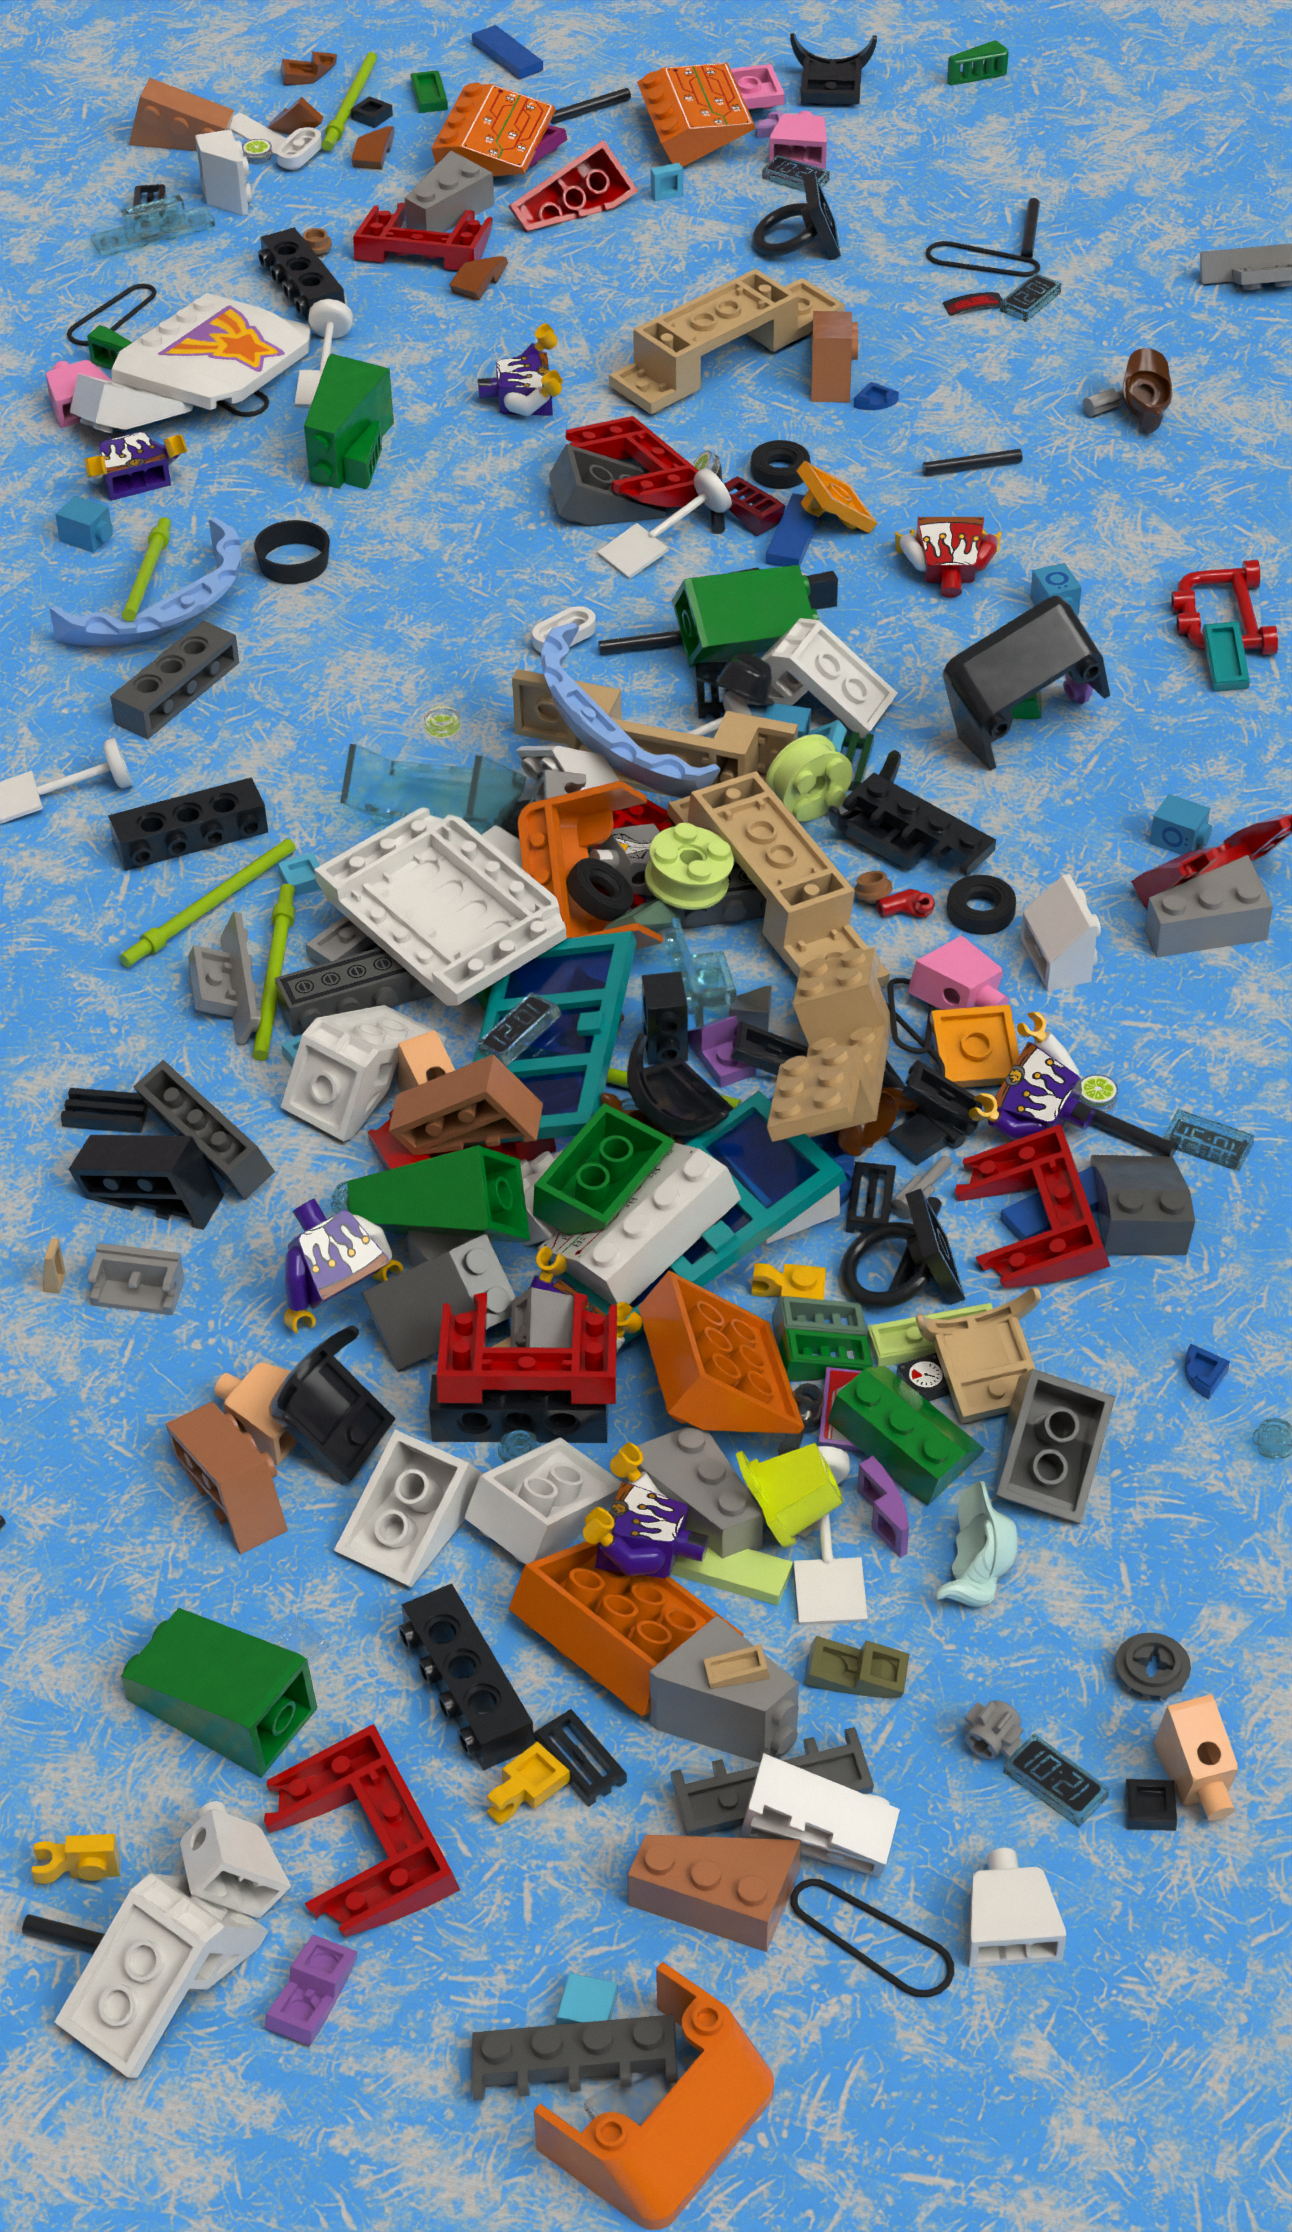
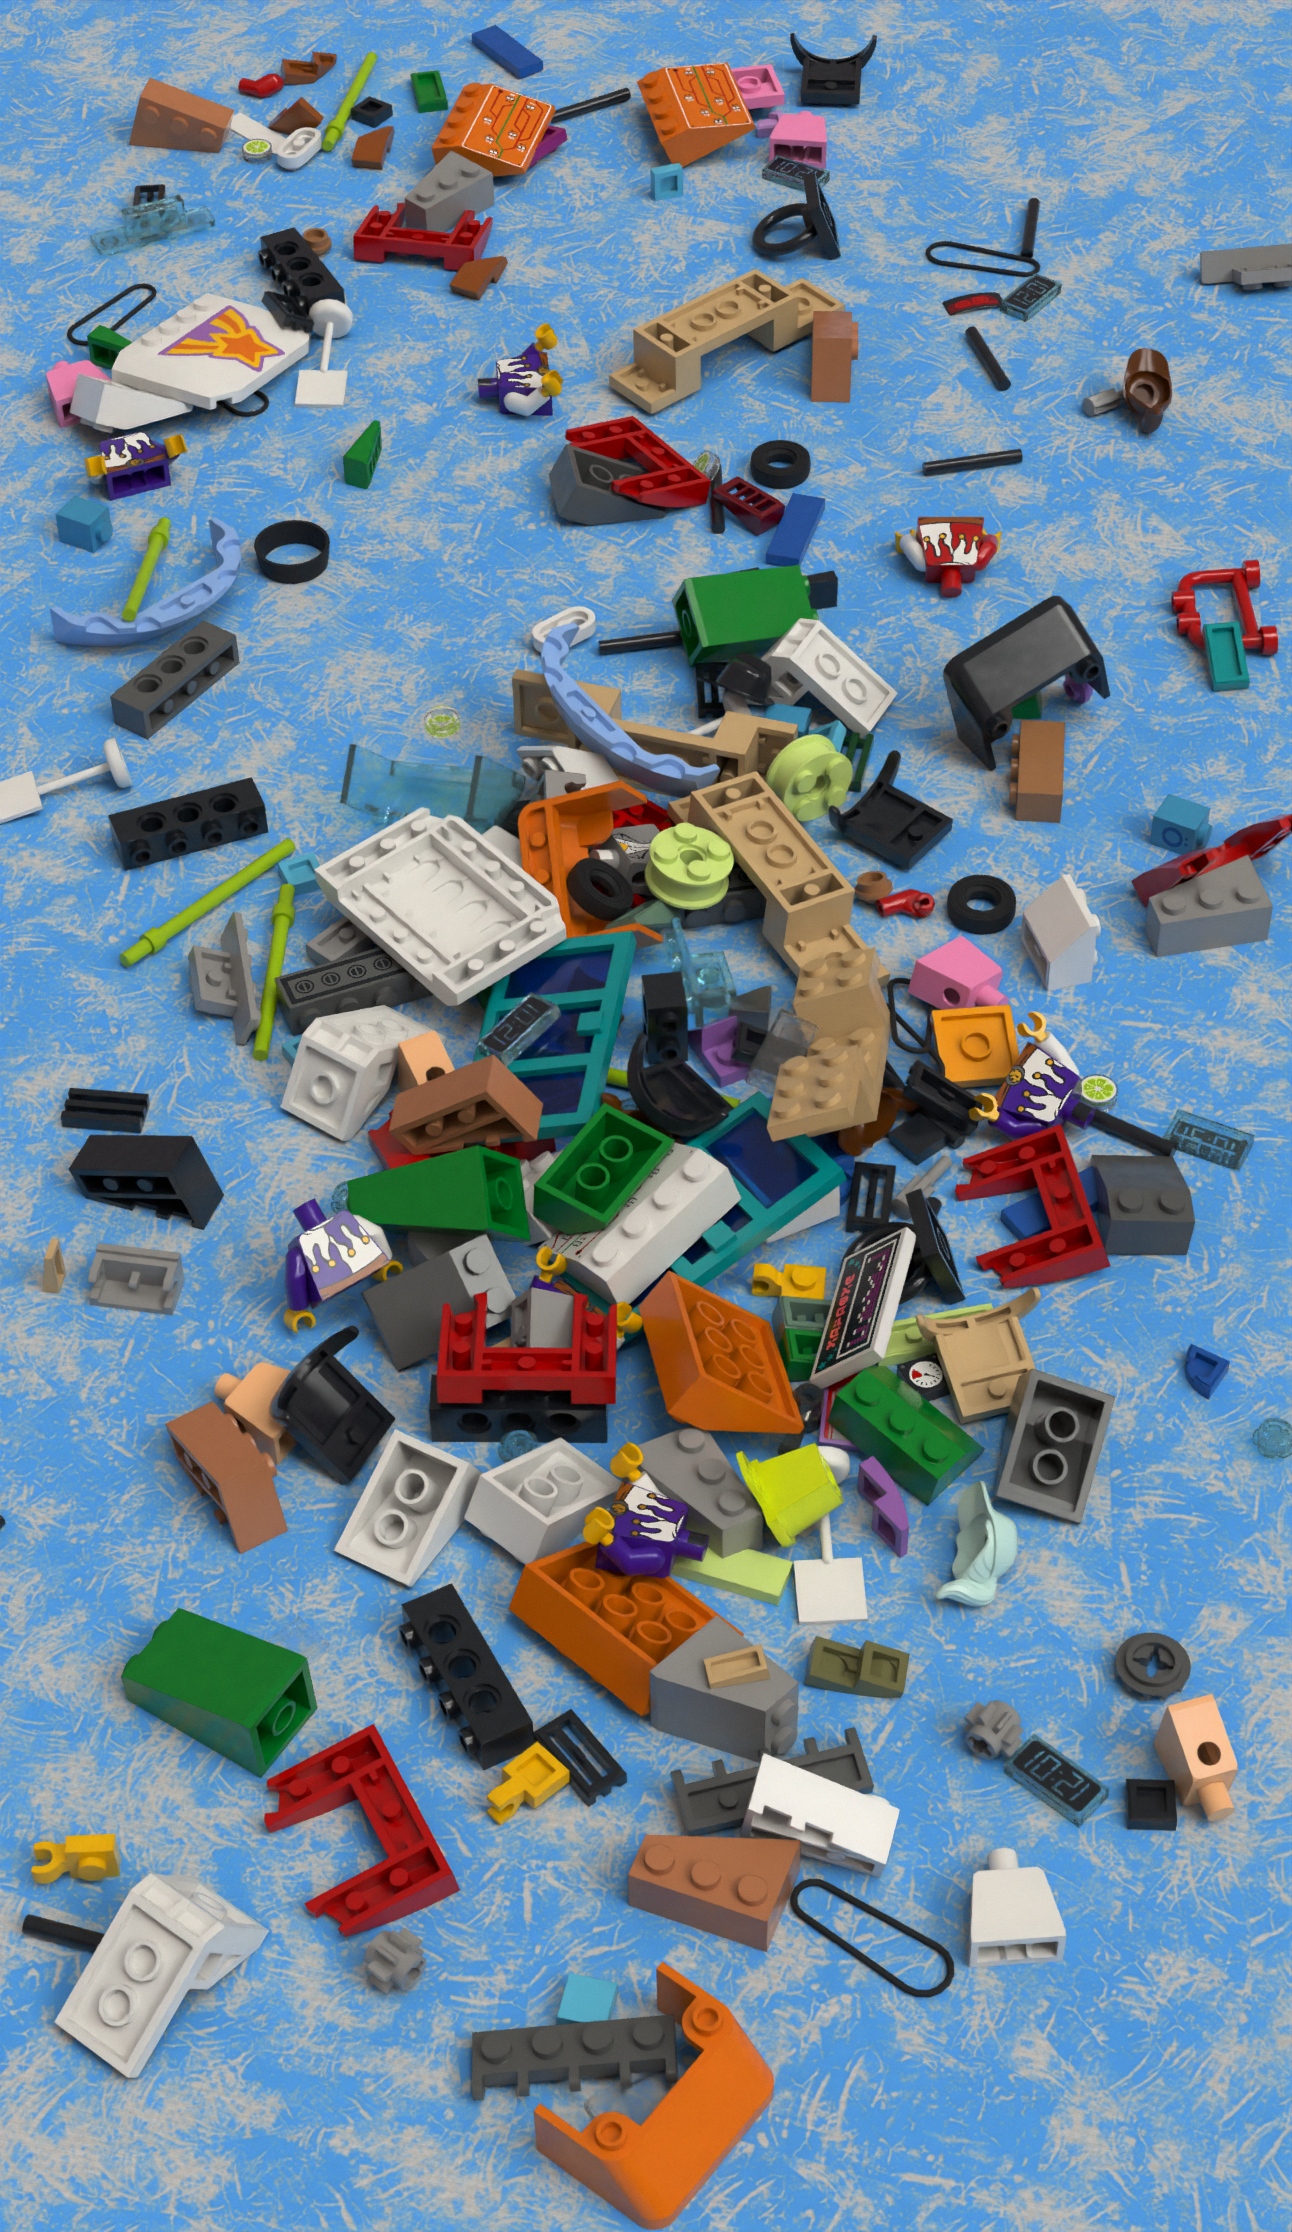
(219, 1140): dark grey brick -> none
(223, 171): white slope -> none
(232, 1862): white torso -> none
(262, 87): none -> red arm
(287, 314): none -> black tile
(312, 1990): medium lavender slope -> none
(343, 407): green slope -> none
(395, 1960): none -> light grey gear
(579, 189): red wedge -> none
(639, 548): white piece -> none
(786, 1039): none -> clear tile
(835, 497): light orange hinge -> none
(863, 1309): none -> tile
(875, 397): blue tile -> none
(921, 821): black hinge -> none
(988, 358): none -> black bar
(994, 66): green slope -> none
(1038, 771): none -> medium nougat brick
(1055, 581): dark azure brick -> none

